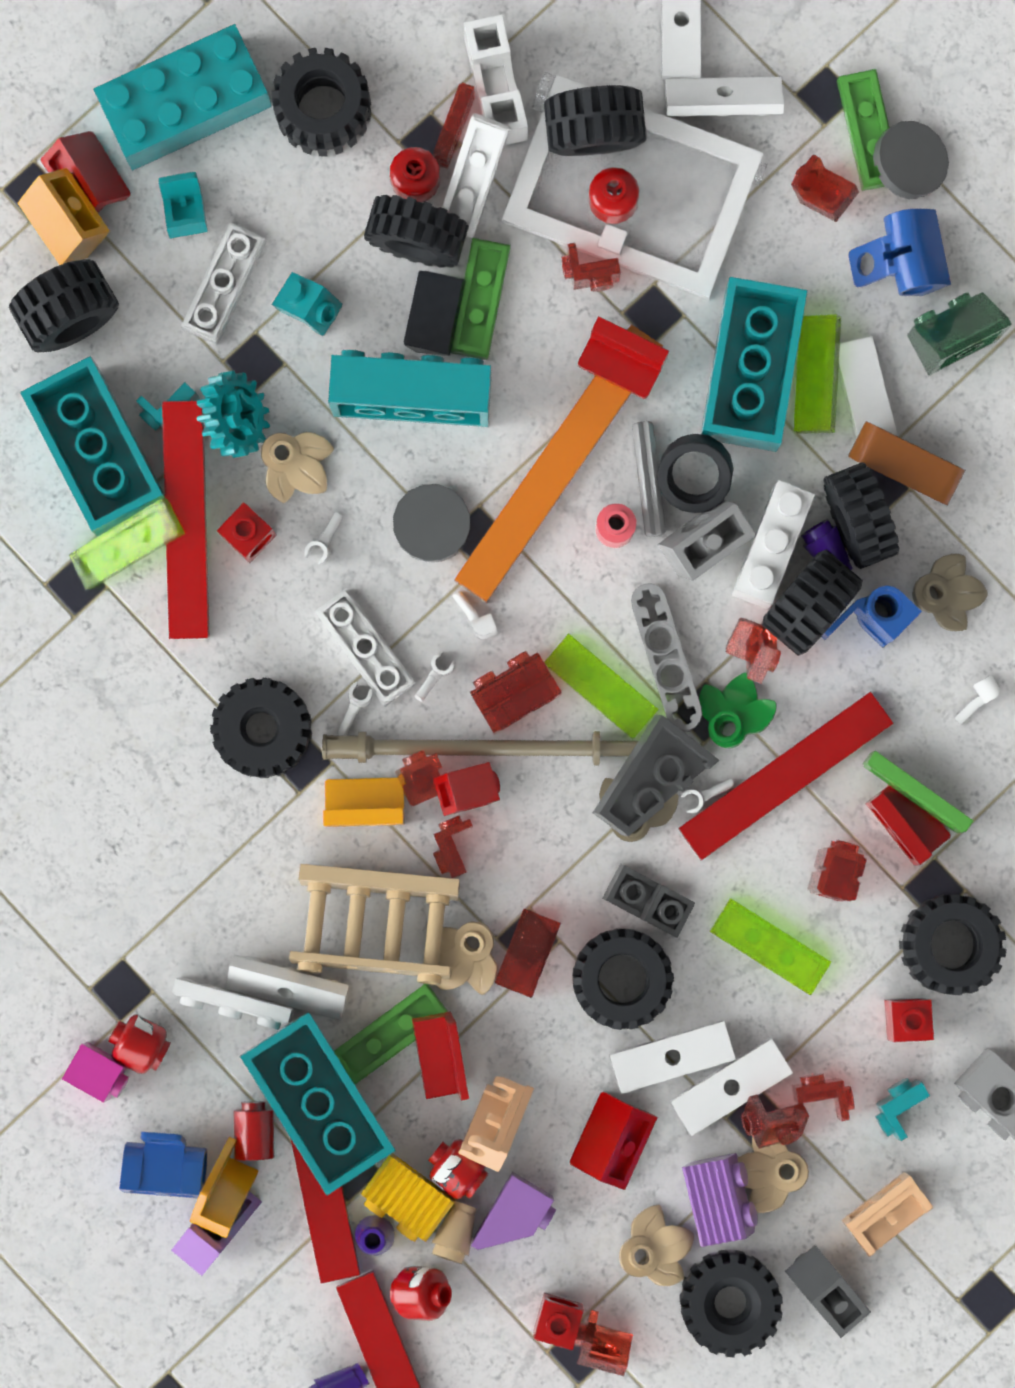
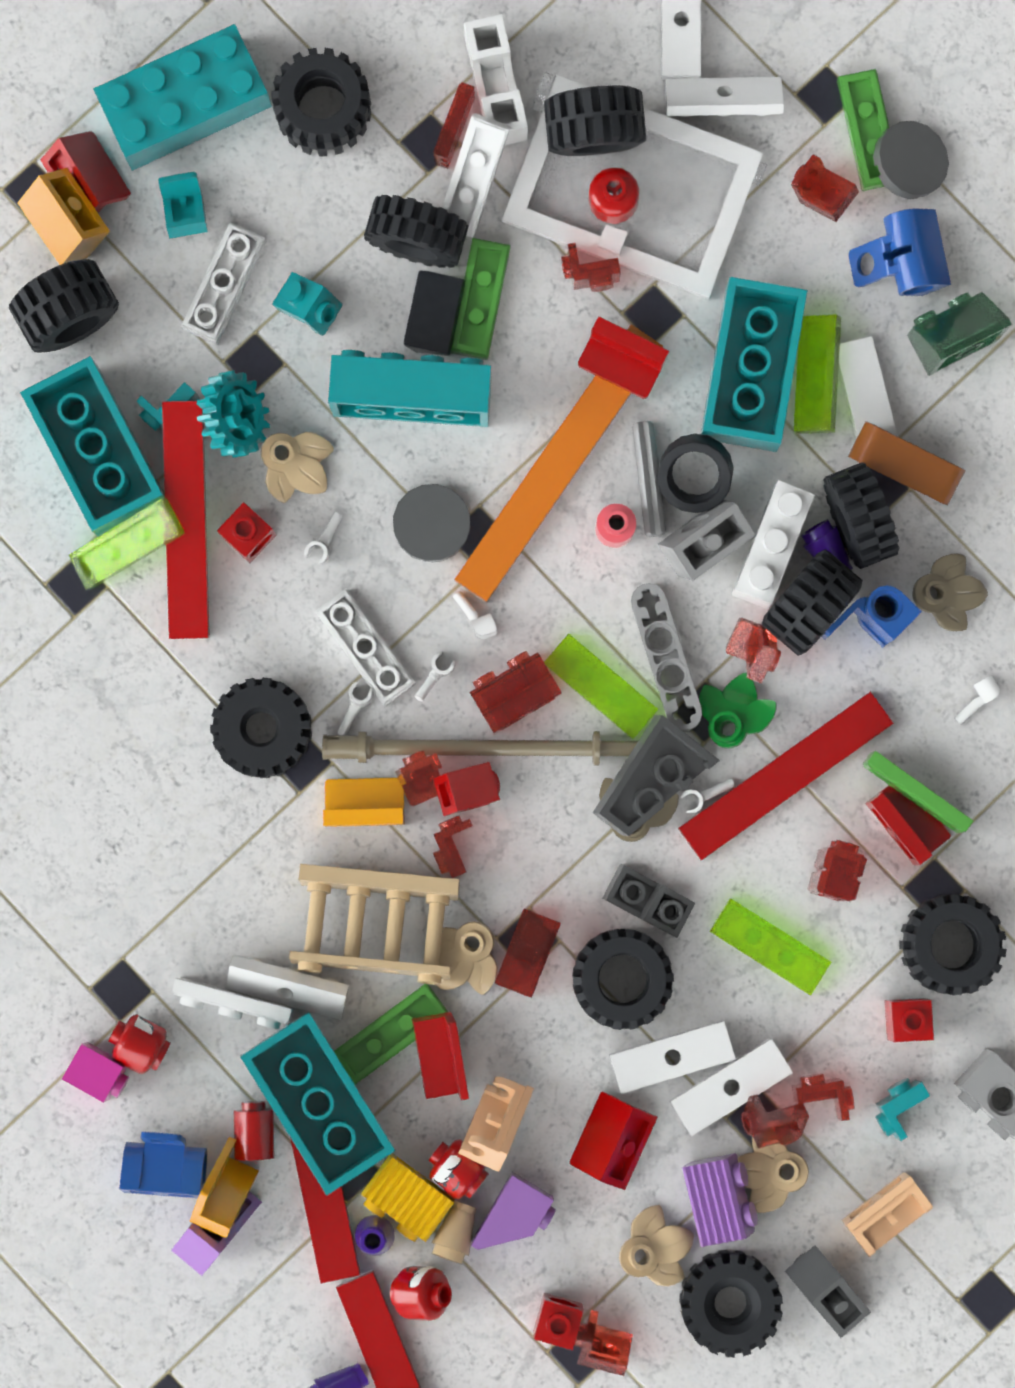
(418, 186): red head -> none

